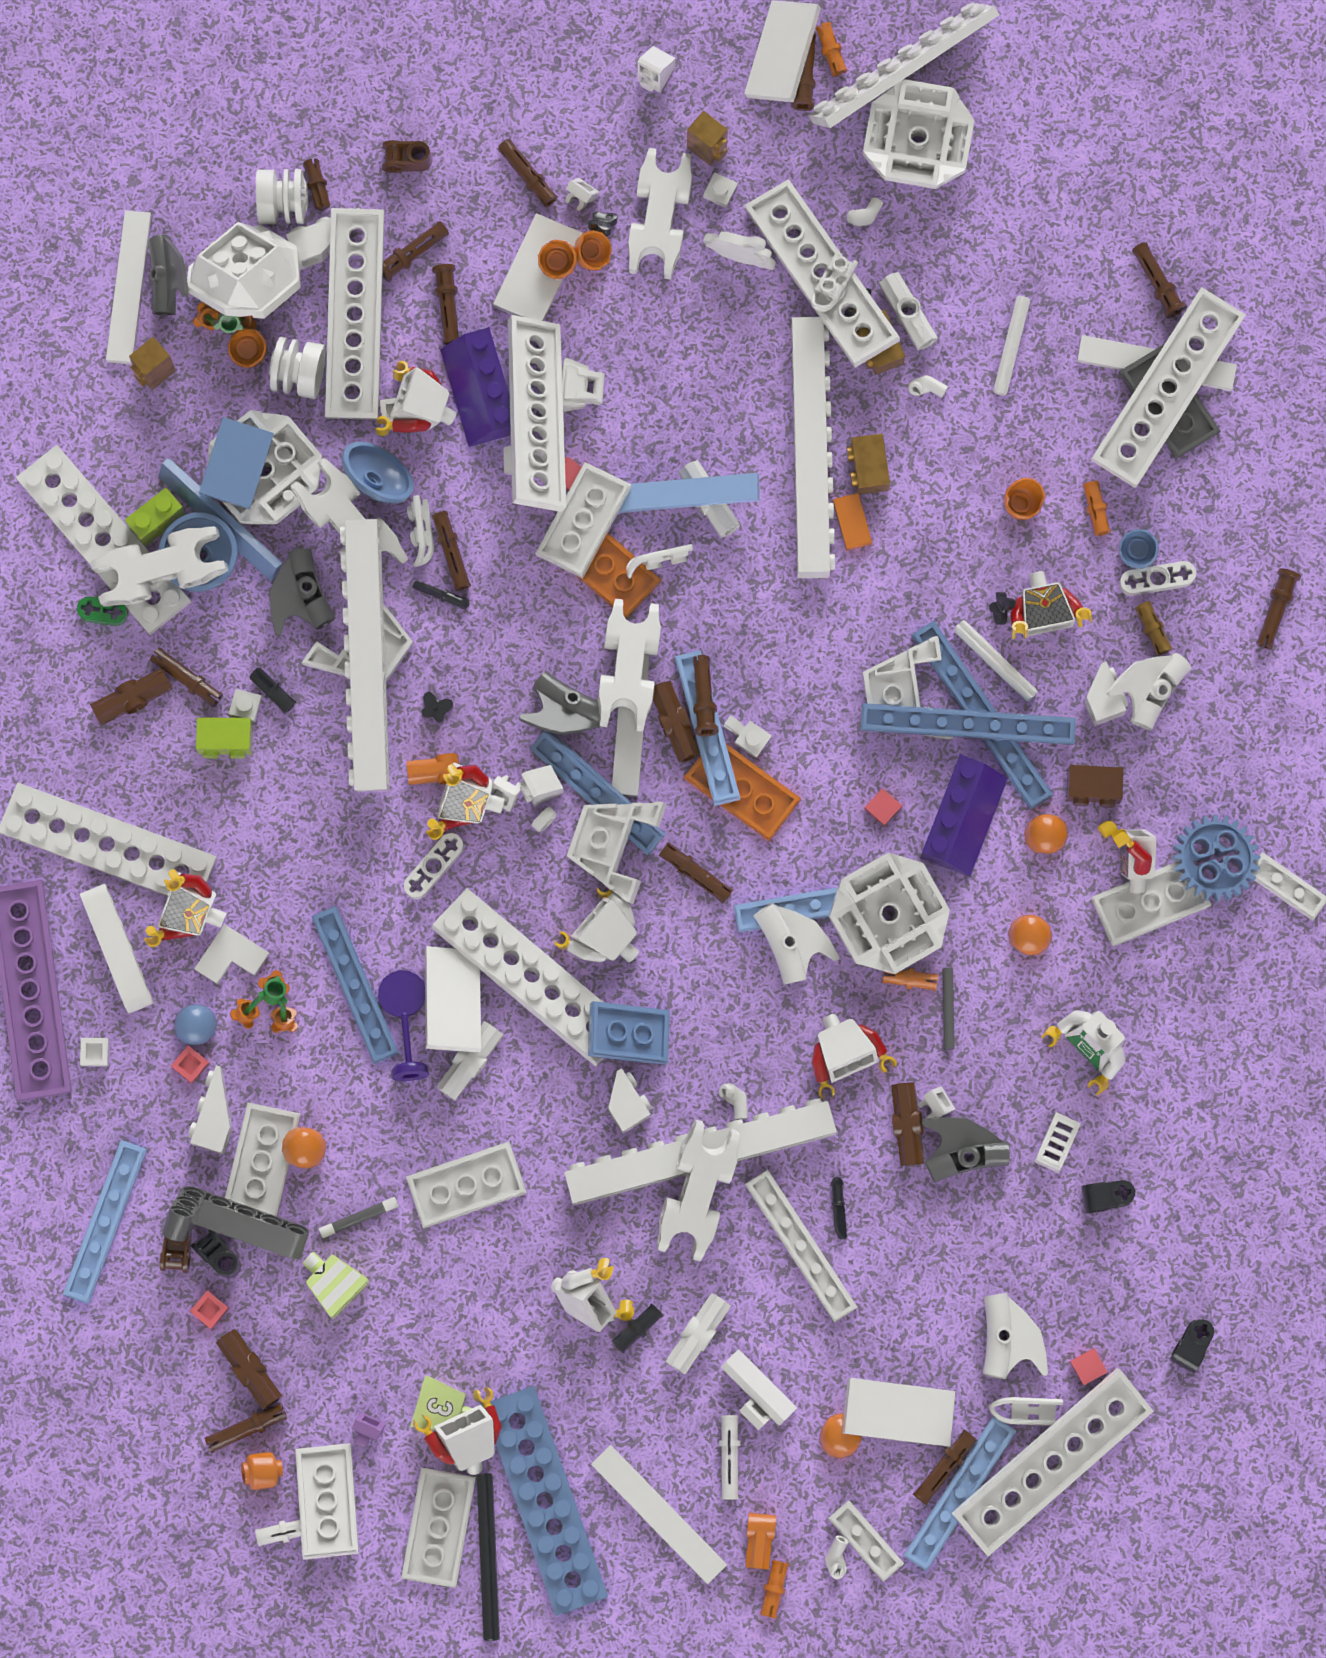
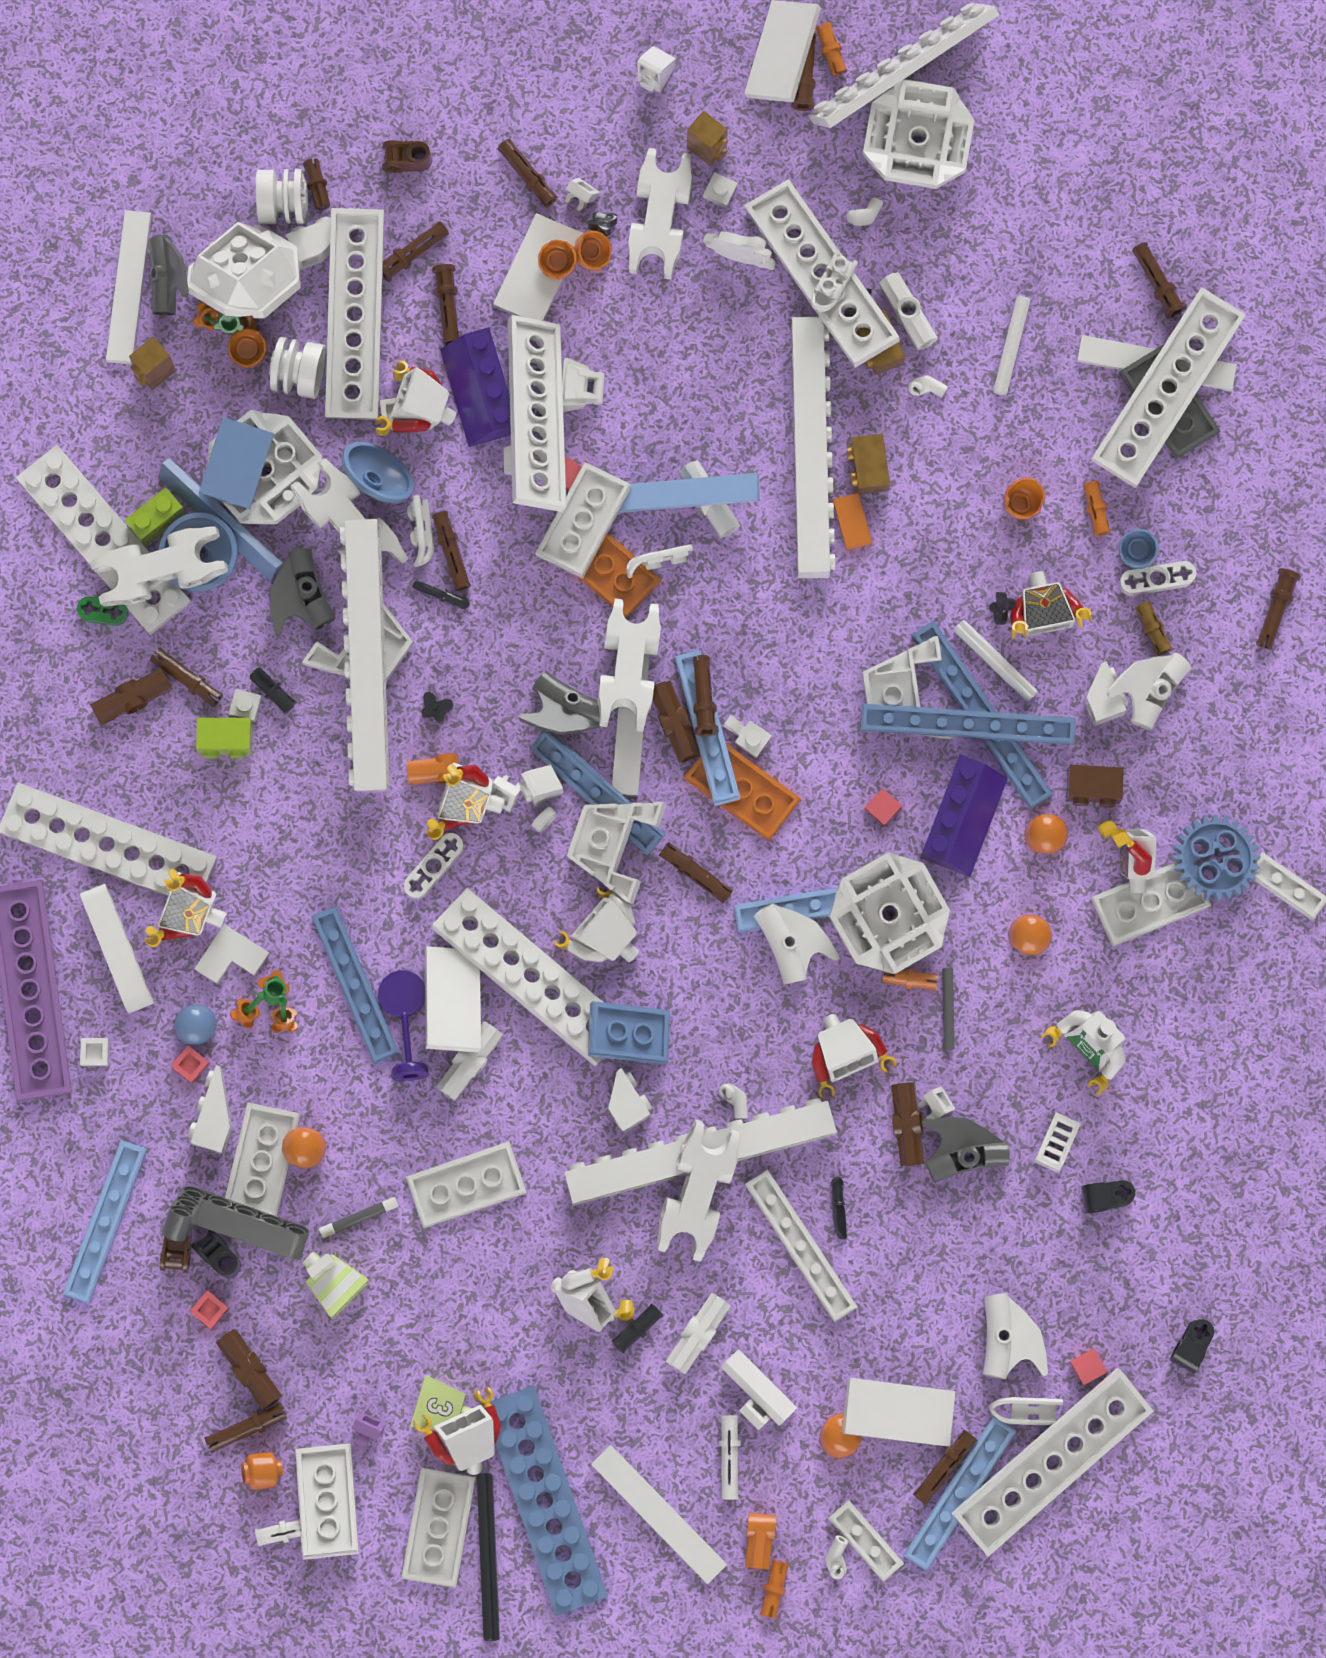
(321, 1266): none -> white tile

